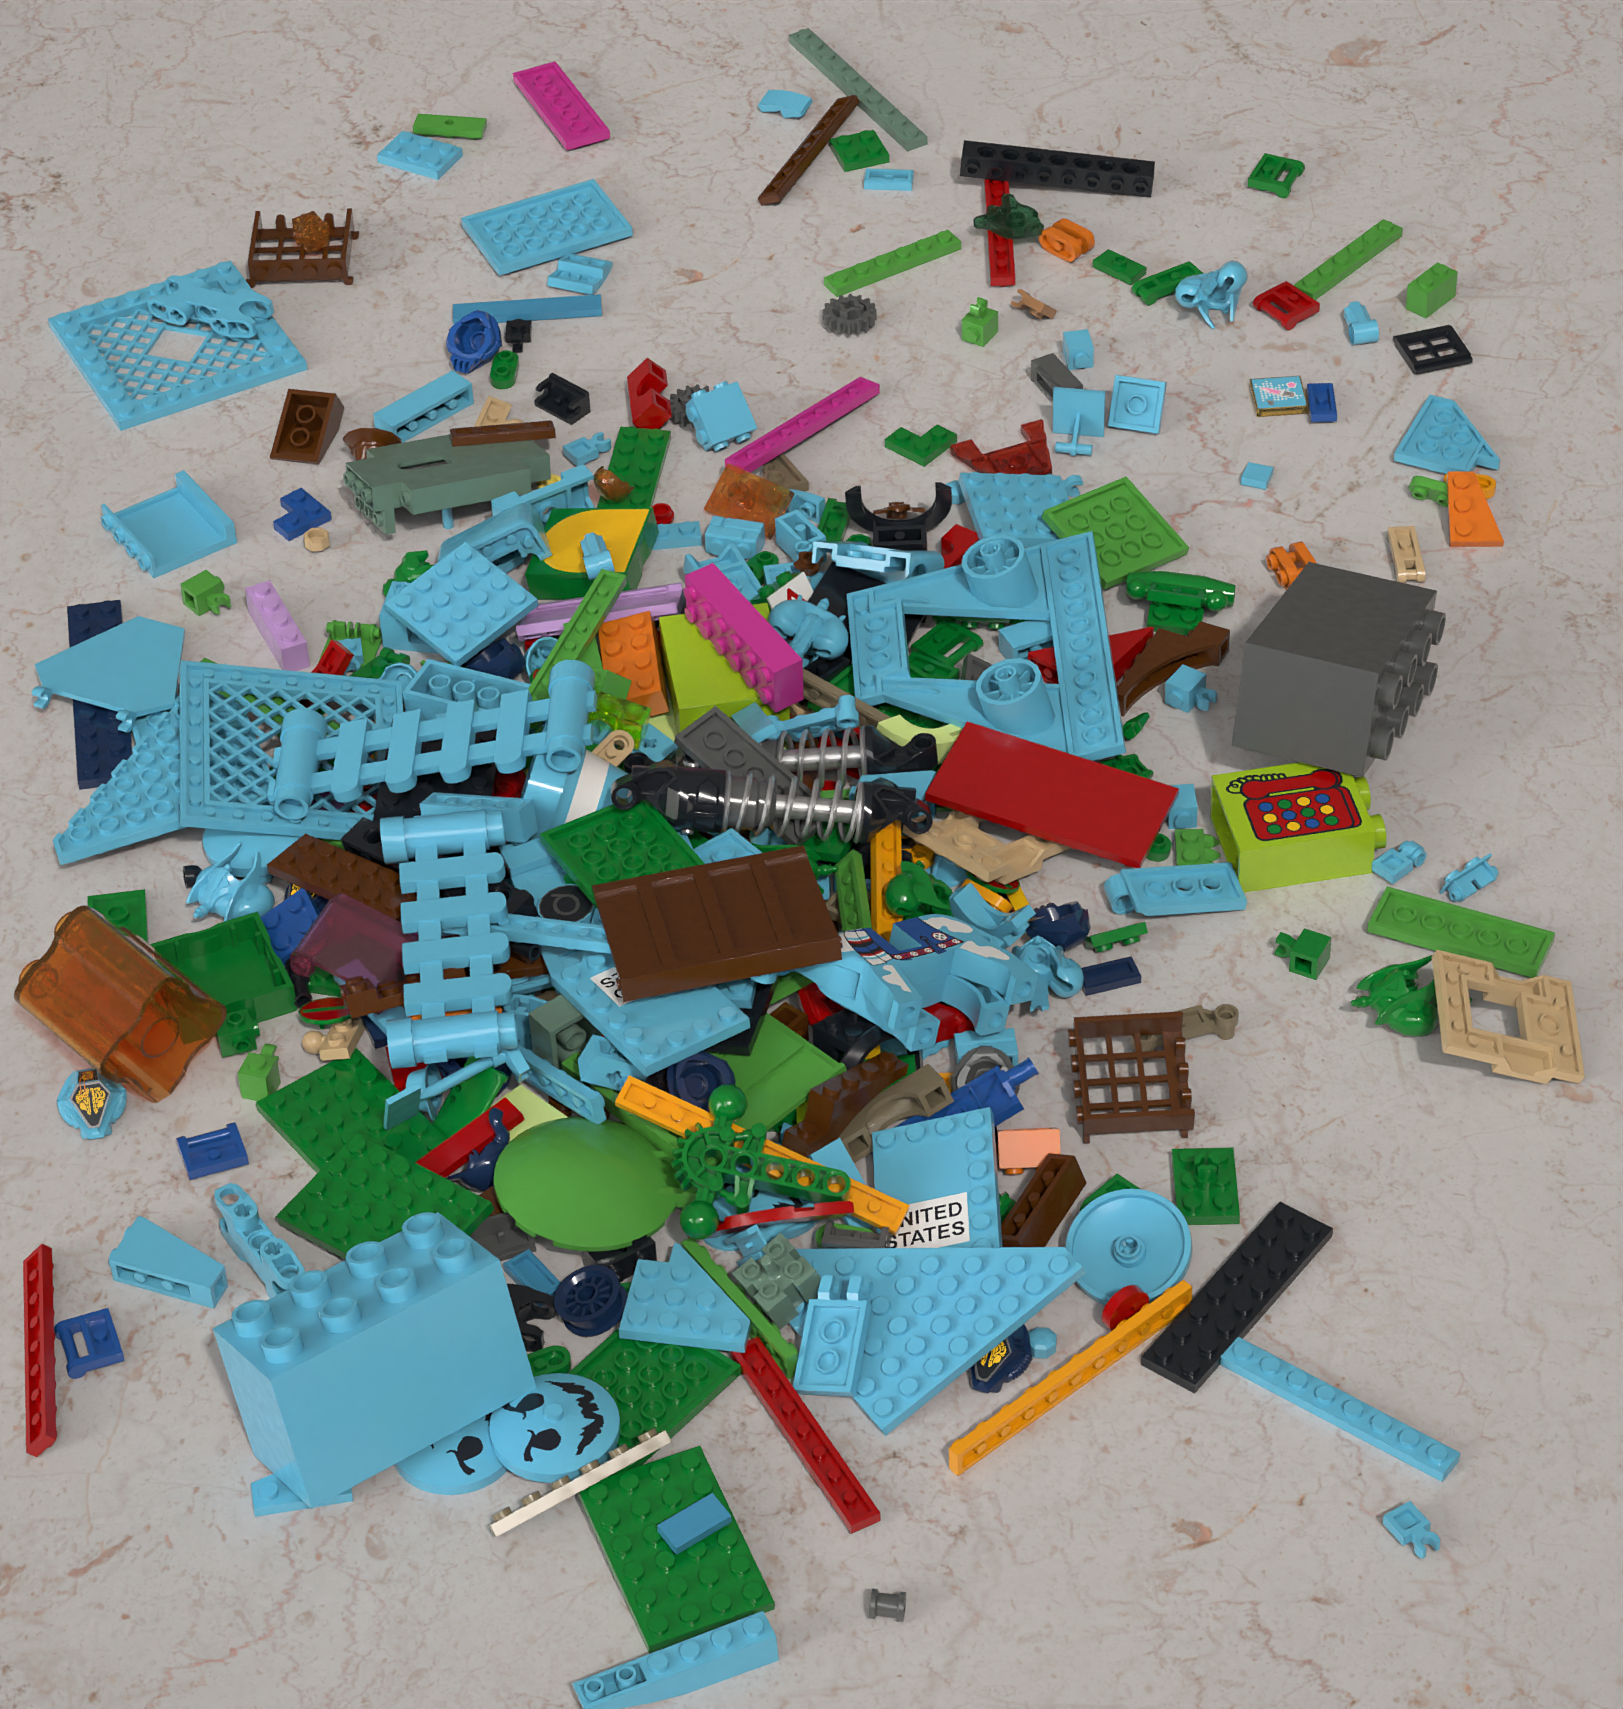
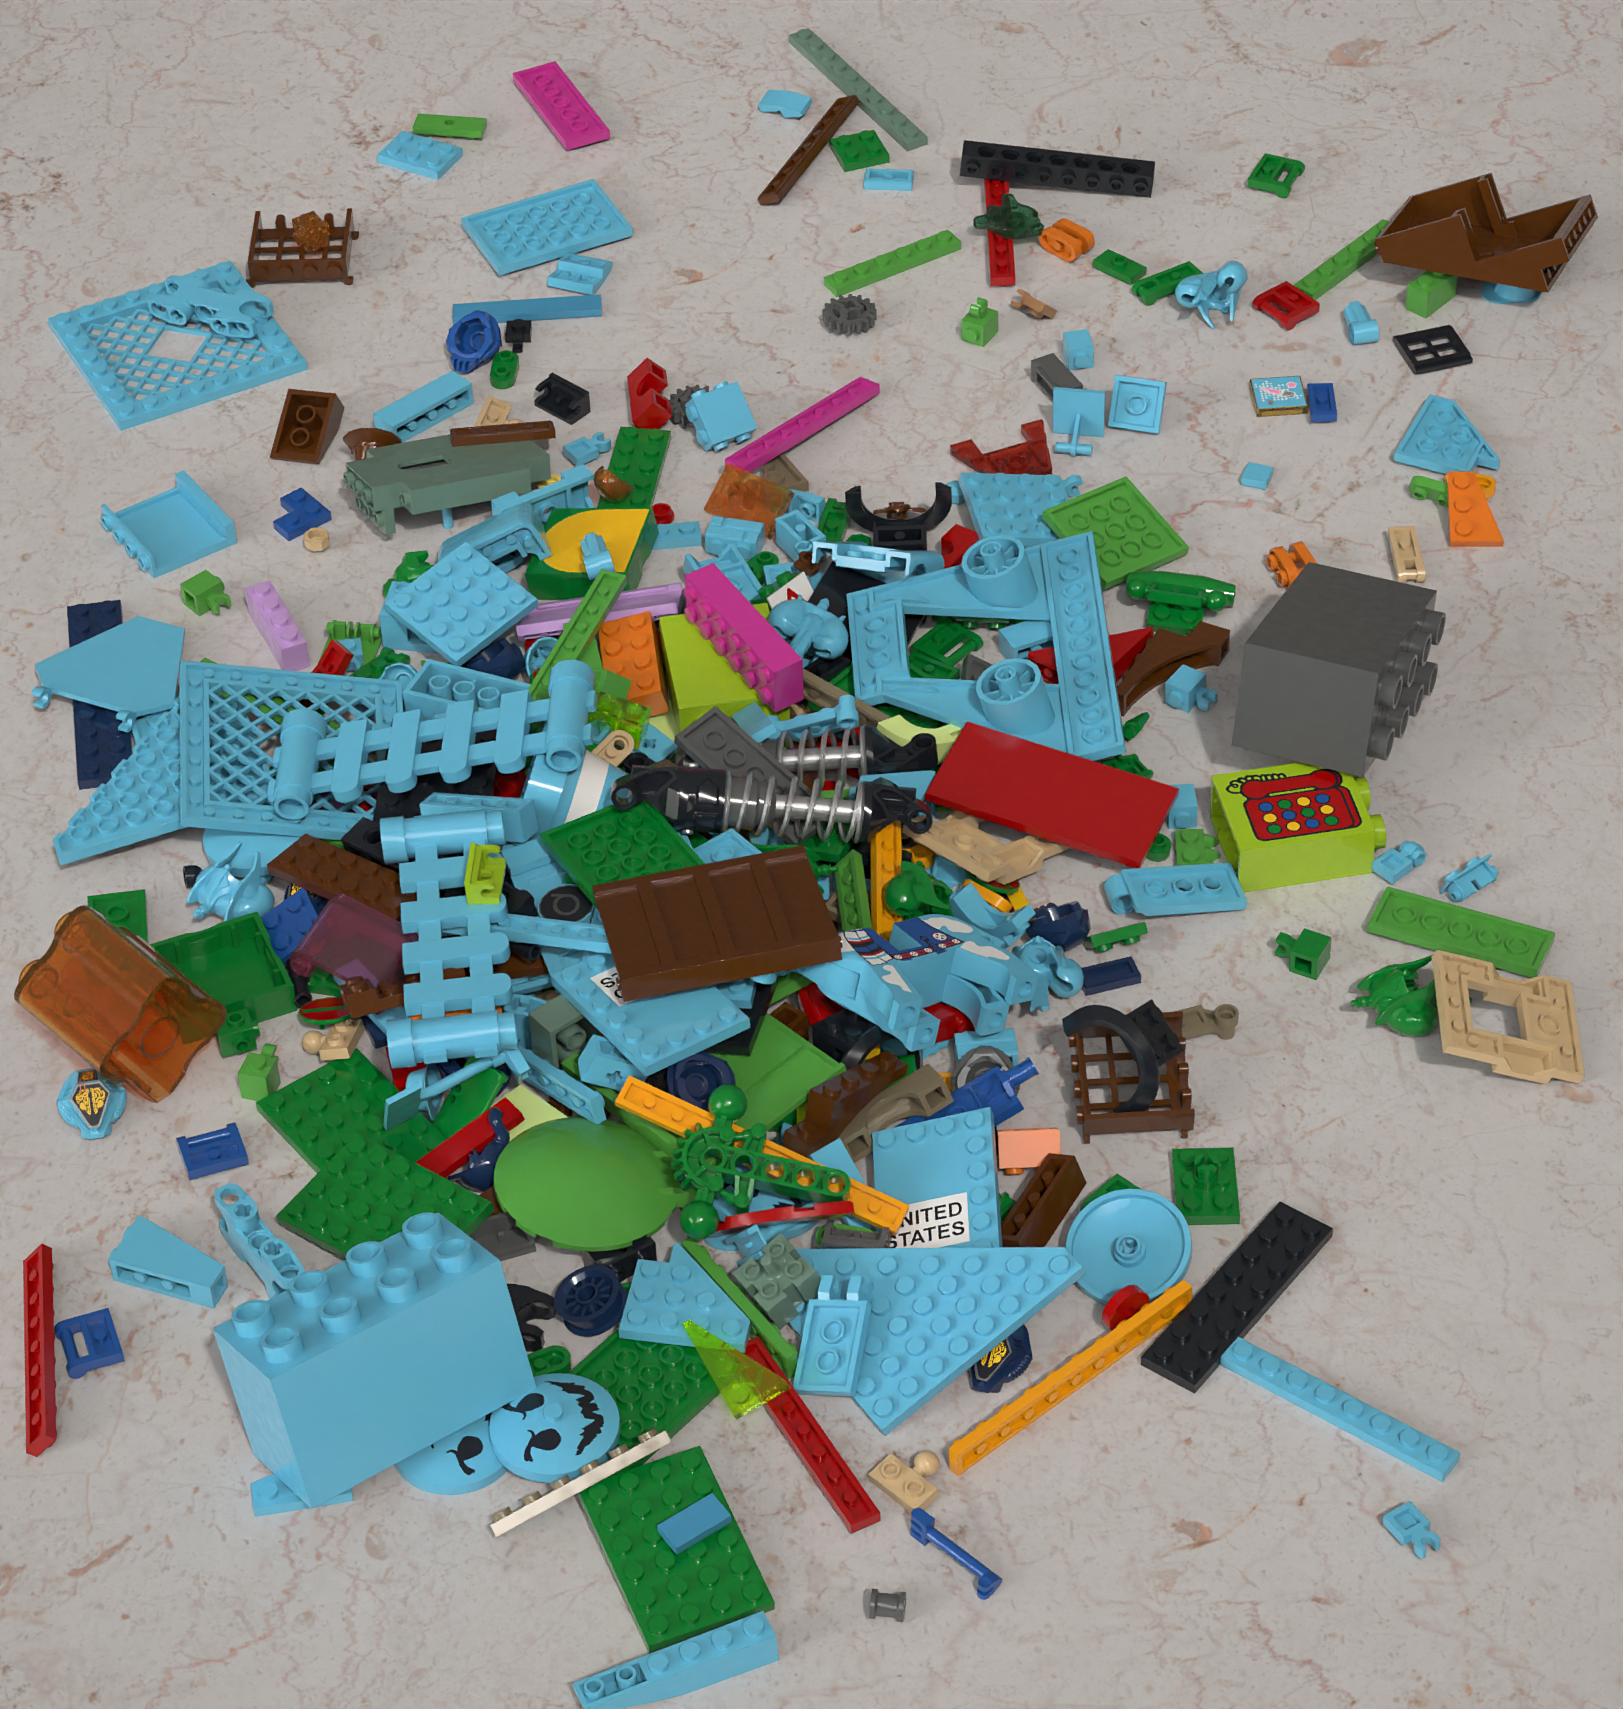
(484, 875): none -> lime hinge
(530, 1271): dark azure tile -> none
(739, 1378): none -> clear neon green wing
(906, 1483): none -> tan plate
(921, 448): green plate -> none
(923, 1531): none -> blue hinge
(1042, 1342): medium azure tile -> none
(1145, 1037): none -> black piece
(1468, 235): none -> reddish brown panel
(1508, 294): none -> medium azure piece

